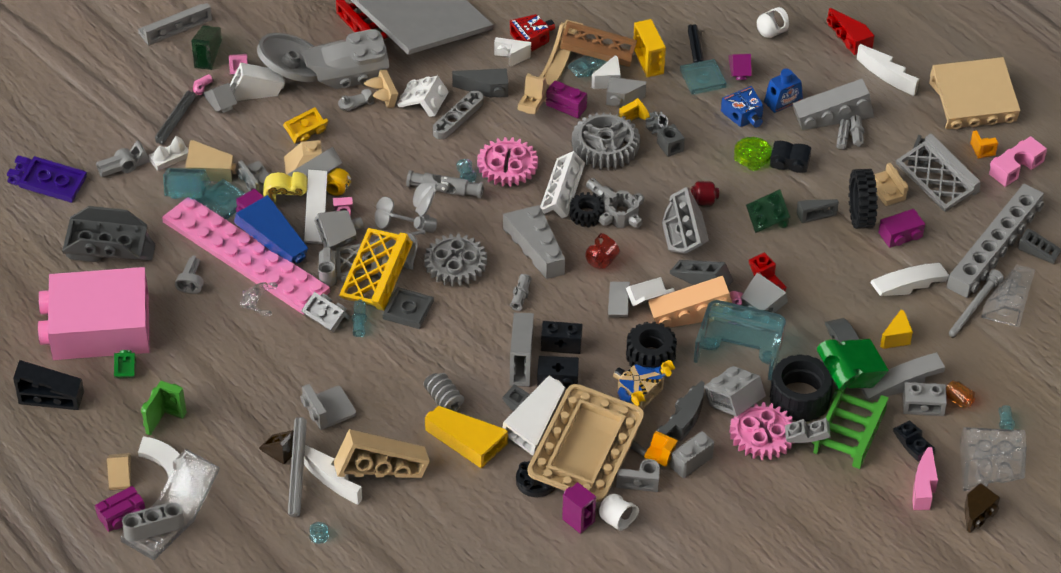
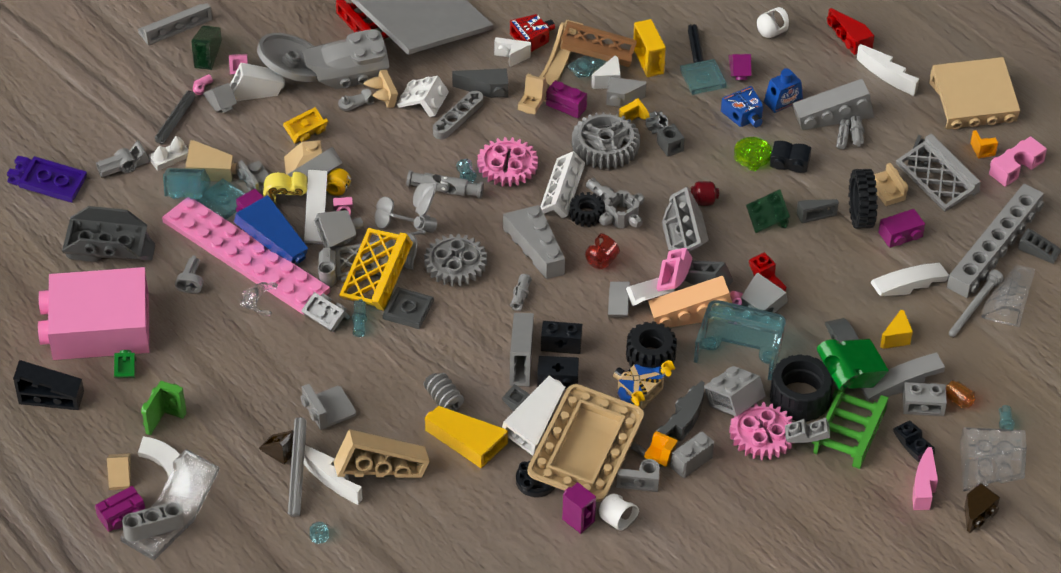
(674, 269): none -> bright pink slope

